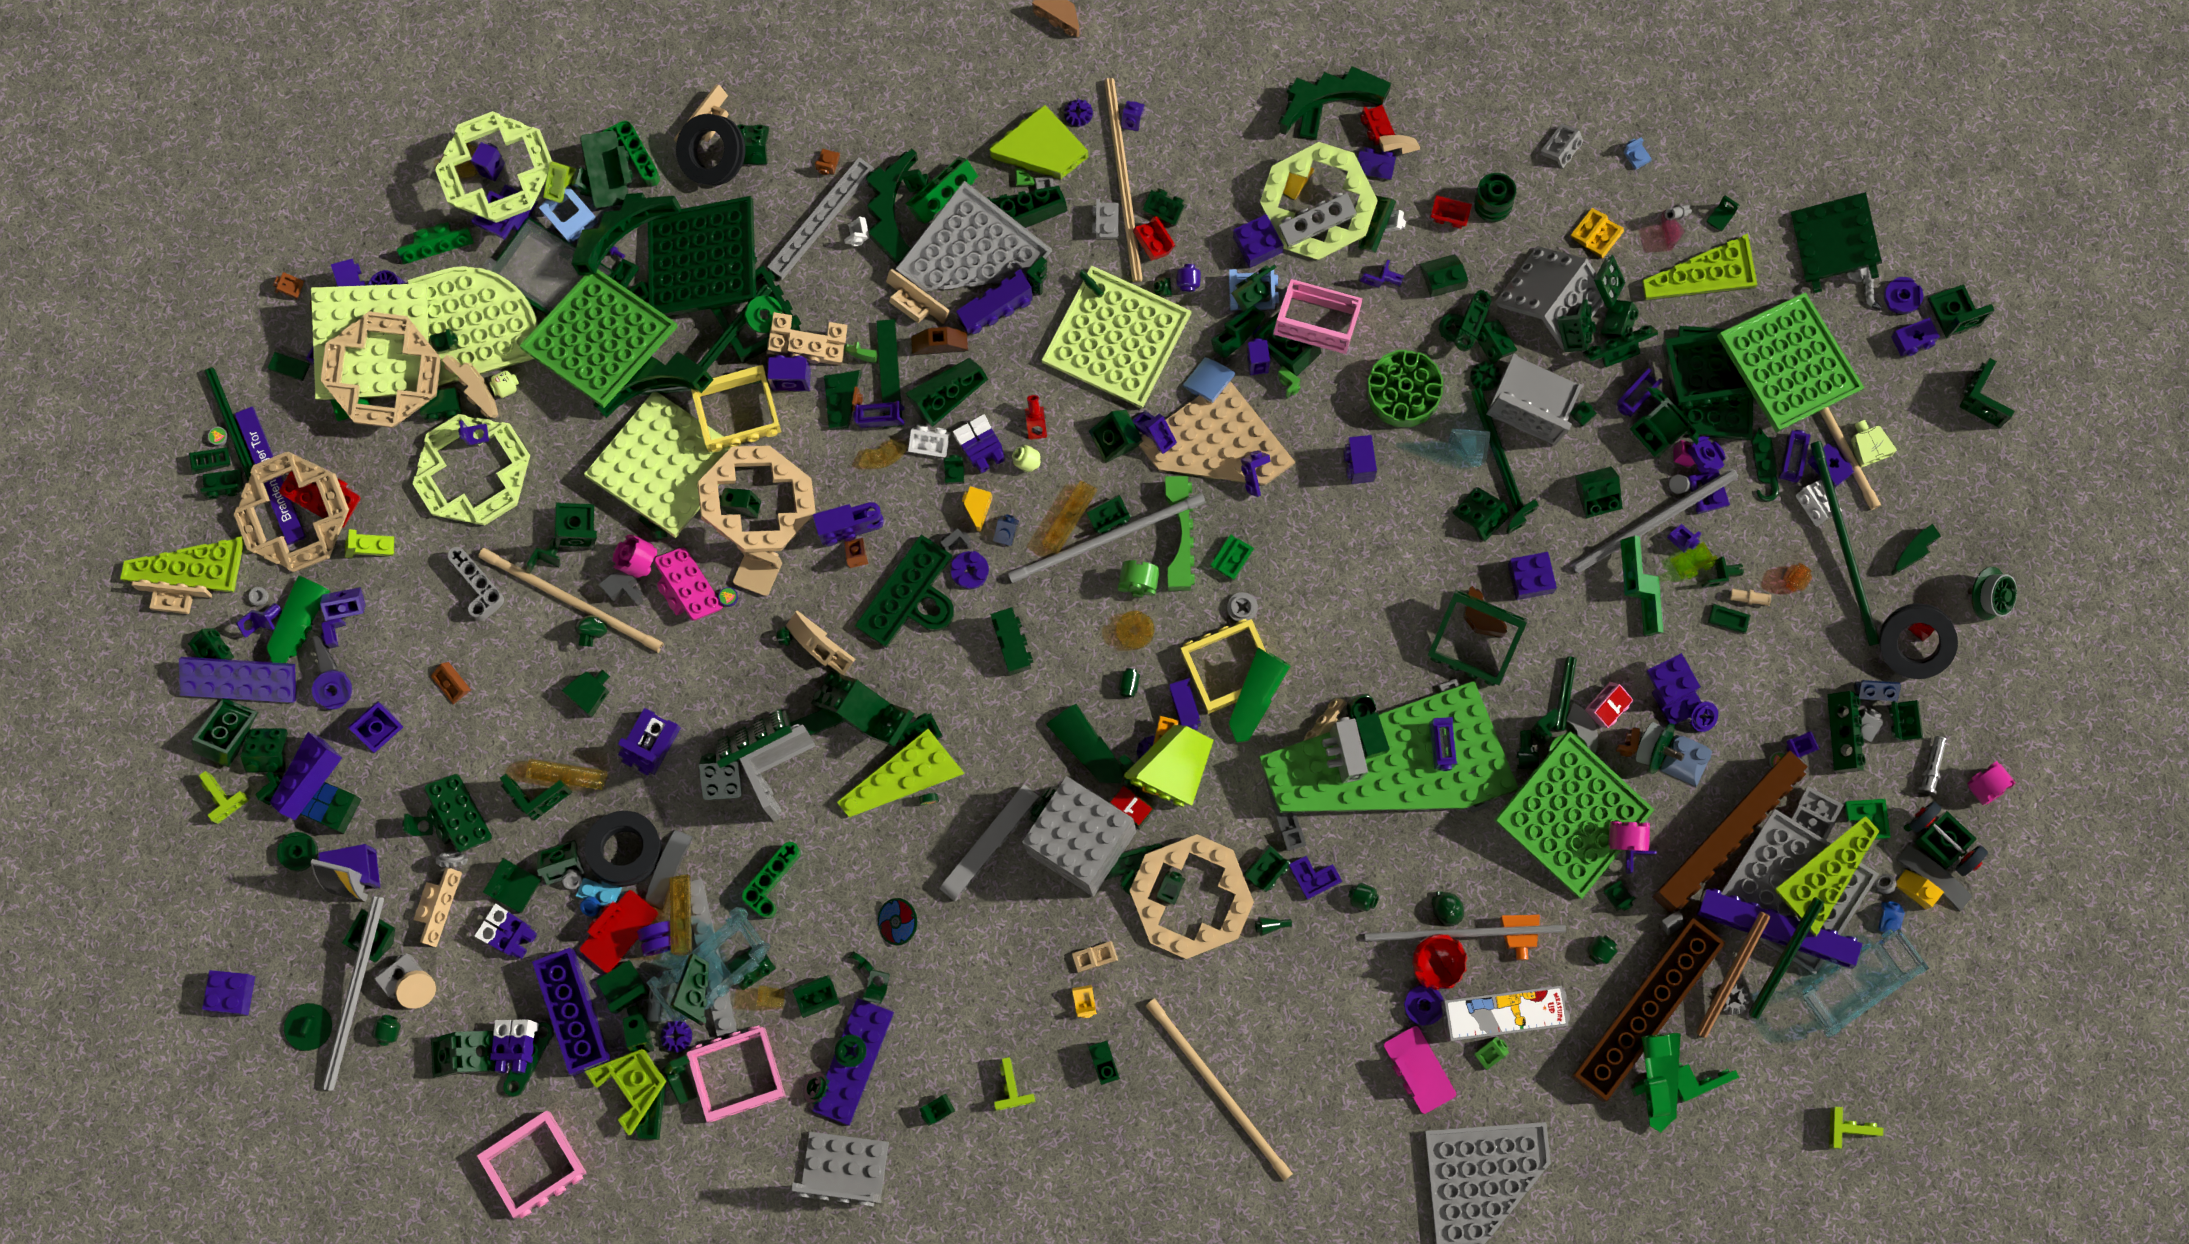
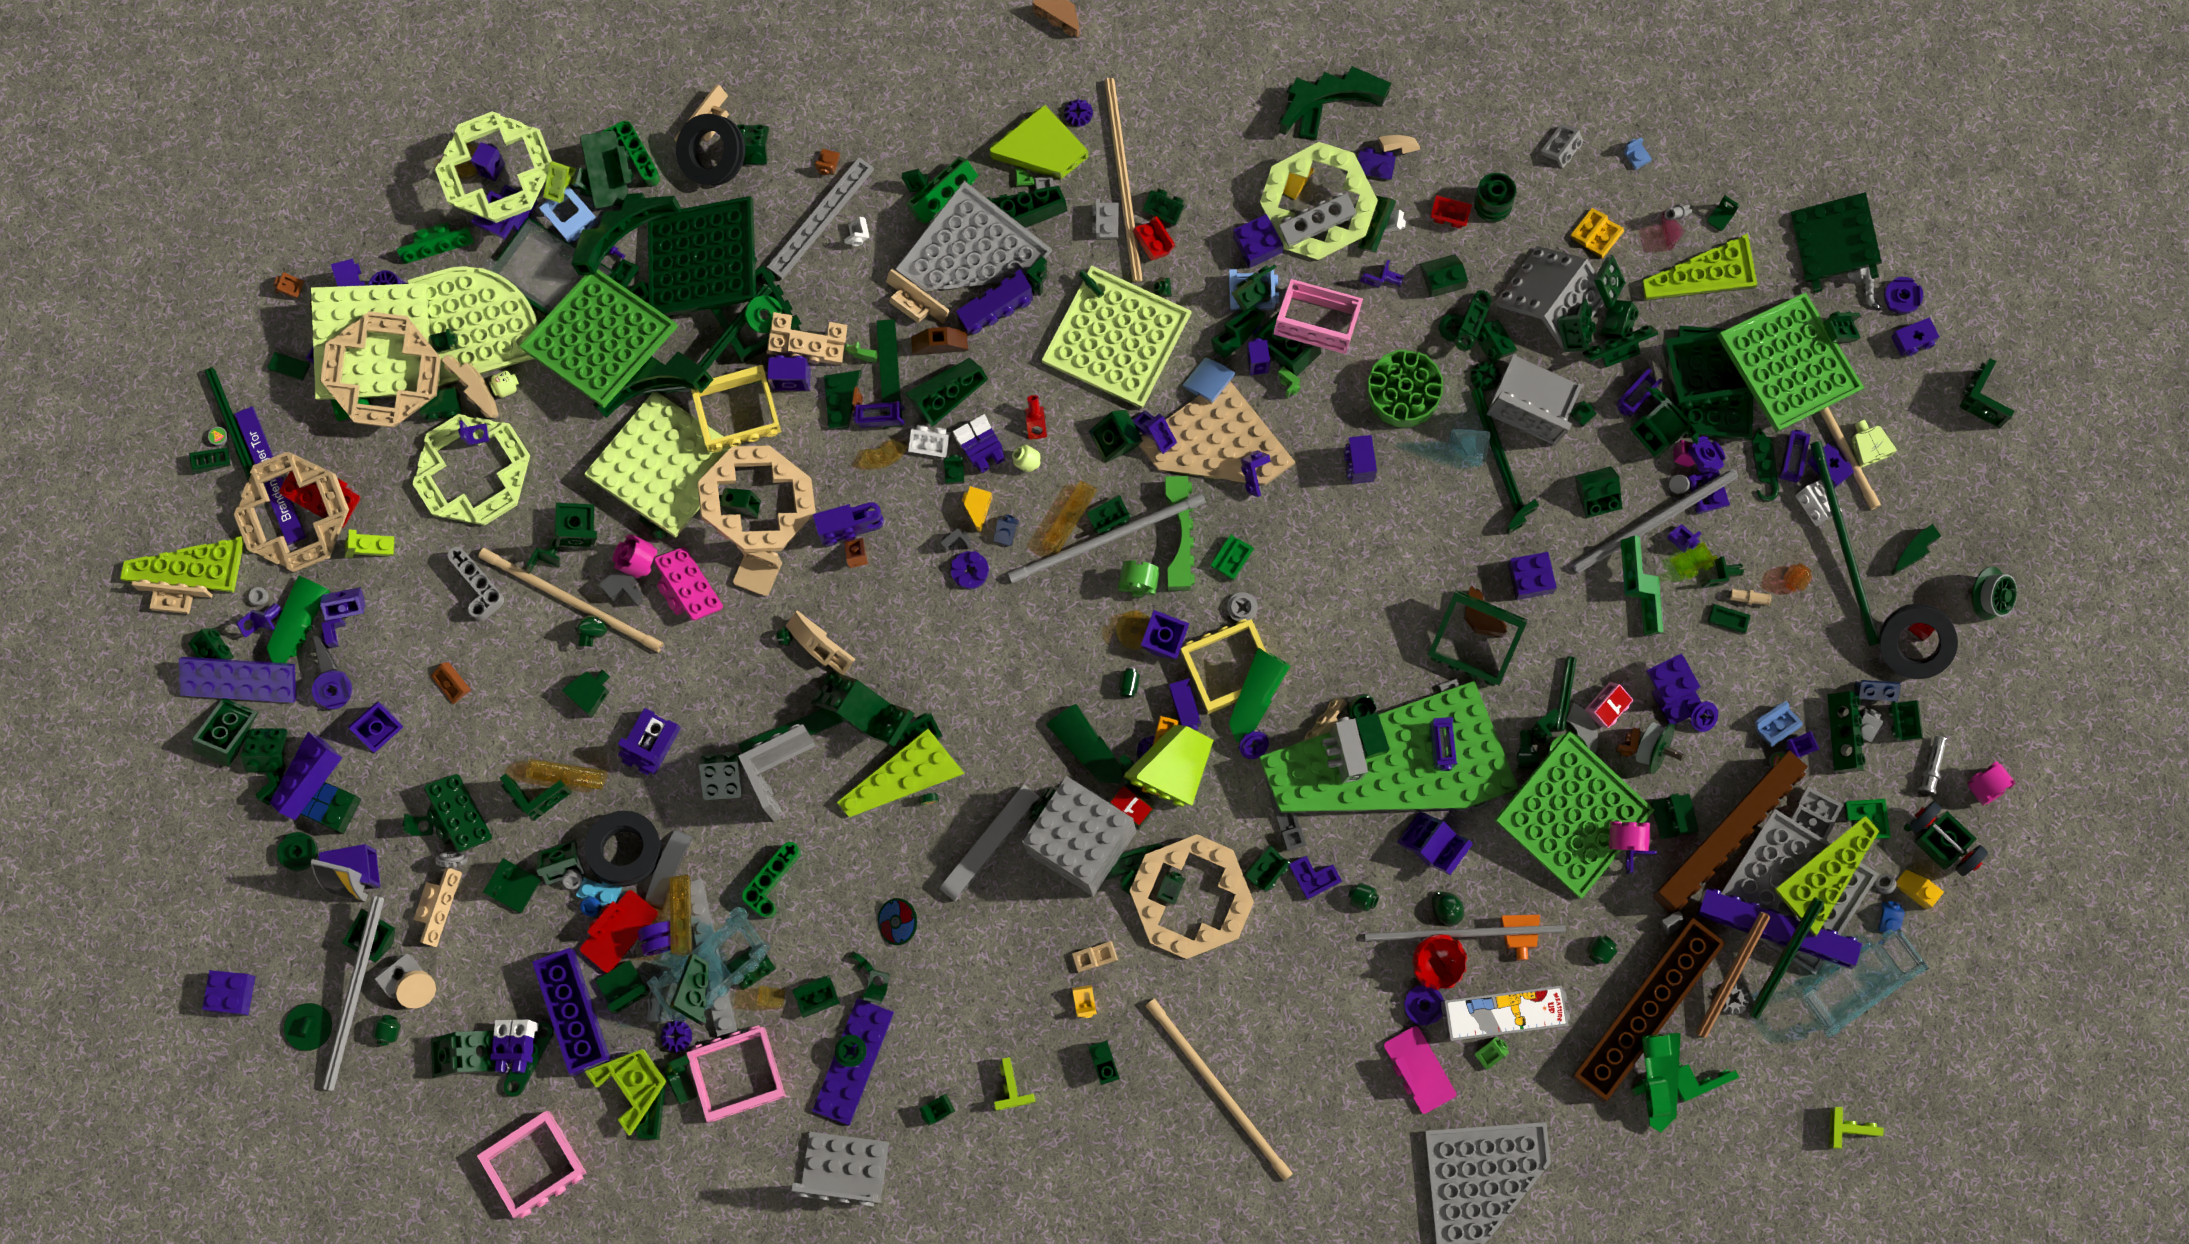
(222, 483): dark green bracket -> none
(225, 805): lime bracket -> none
(512, 934): dark purple hips -> none
(637, 1031): dark green torso -> none
(728, 596): tile -> none
(752, 738): dark green plate -> none
(811, 1086): dark green gear -> none
(886, 185): dark green arch -> none
(905, 590): dark green plate -> none
(1011, 641): dark green wedge -> none
(1132, 115): dark purple bracket -> none
(1164, 635): none -> dark purple slope
(1188, 278): dark purple head -> none
(1259, 748): none -> dark purple gear
(1268, 925): dark green cone -> none
(1376, 122): red bracket -> none
(1435, 843): none -> dark purple bracket
(1482, 512): dark green bracket -> none
(1619, 896): dark green bracket -> none
(1675, 816): none -> dark green bracket
(1693, 763): sand blue slope -> none
(1777, 724): none -> medium blue bracket
(1841, 327): none -> dark green bracket
(1924, 866): dark grey slope -> none
(1964, 318): dark green bracket -> none

